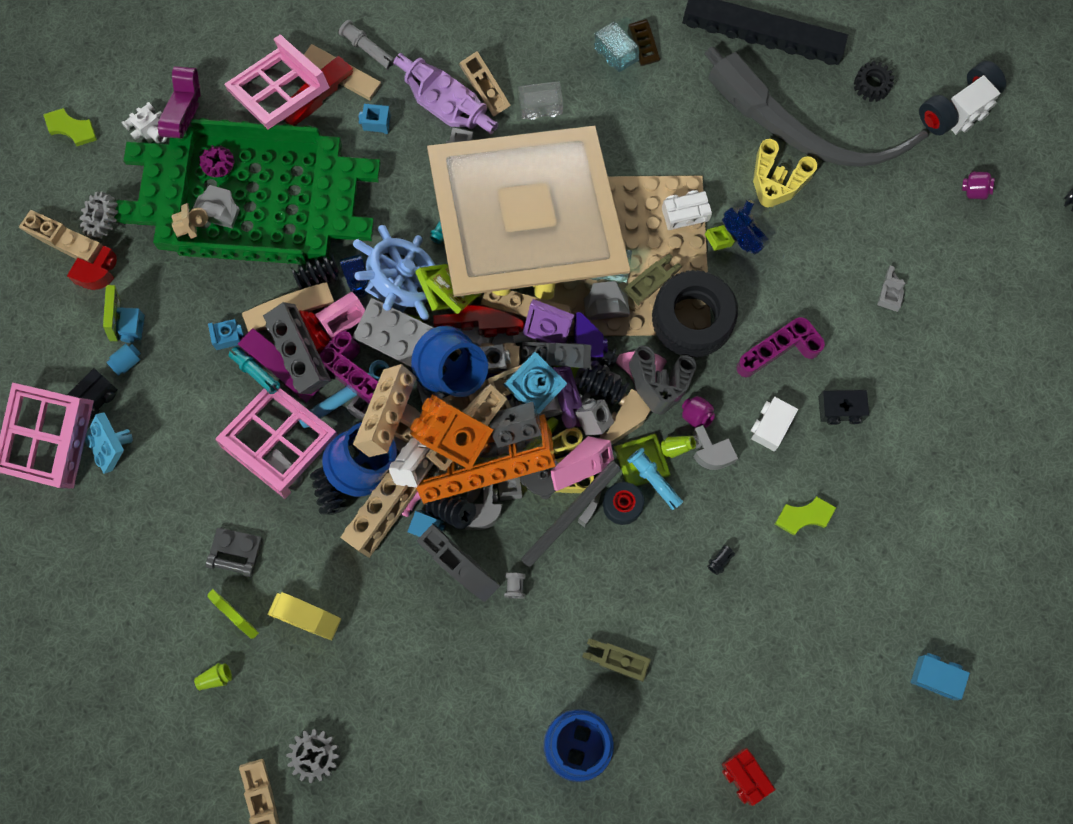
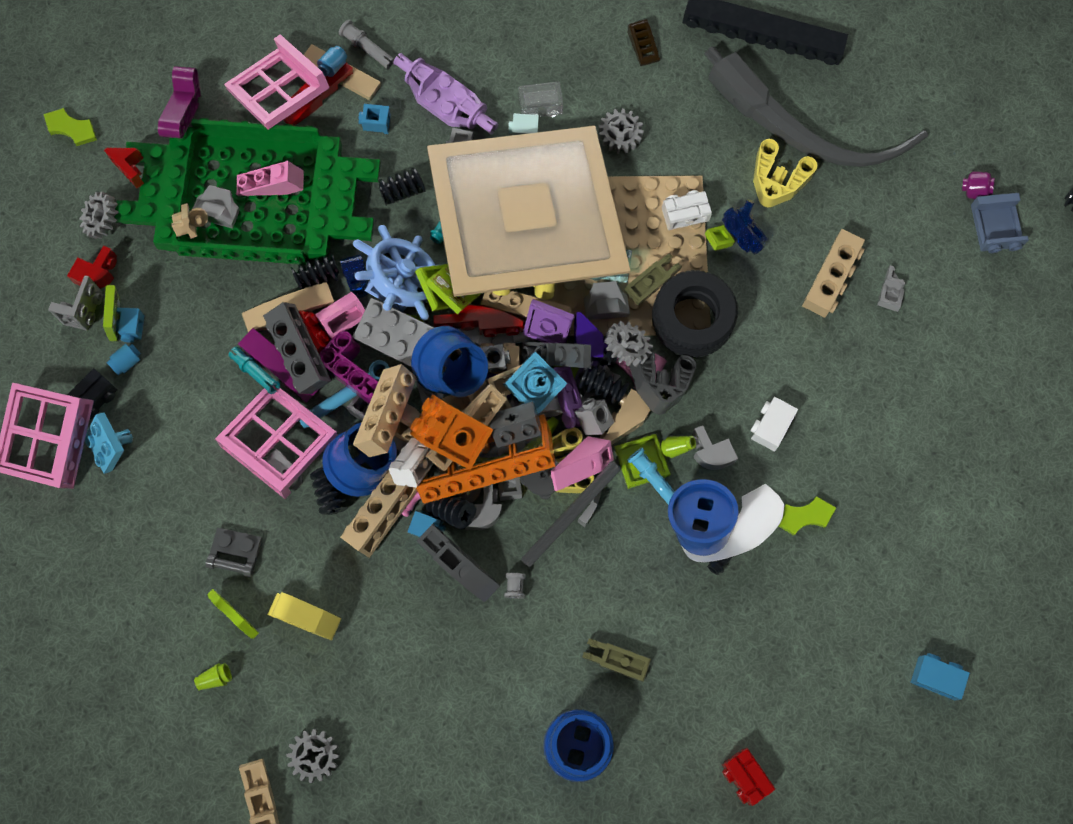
(60, 237): tan slope -> none
(82, 312): none -> light grey bracket
(125, 161): none -> red slope
(145, 124): white piece -> none
(221, 168): magenta gear -> none
(222, 340): dark azure brick -> none
(271, 180): none -> bright pink slope
(332, 61): none -> dark azure brick
(401, 186): none -> black piece
(484, 83): tan slope -> none
(523, 124): none -> light aqua brick
(616, 47): clear light blue brick -> none
(620, 121): none -> light grey gear
(620, 510): black wheel -> none
(628, 344): none -> light grey gear
(691, 503): none -> blue piece
(698, 412): magenta head -> none
(758, 519): none -> white sticker
(775, 349): magenta beam -> none
(846, 244): none -> tan brick
(854, 400): black brick -> none
(876, 71): black tyre -> none
(971, 104): brick -> none
(998, 222): none -> sand blue panel

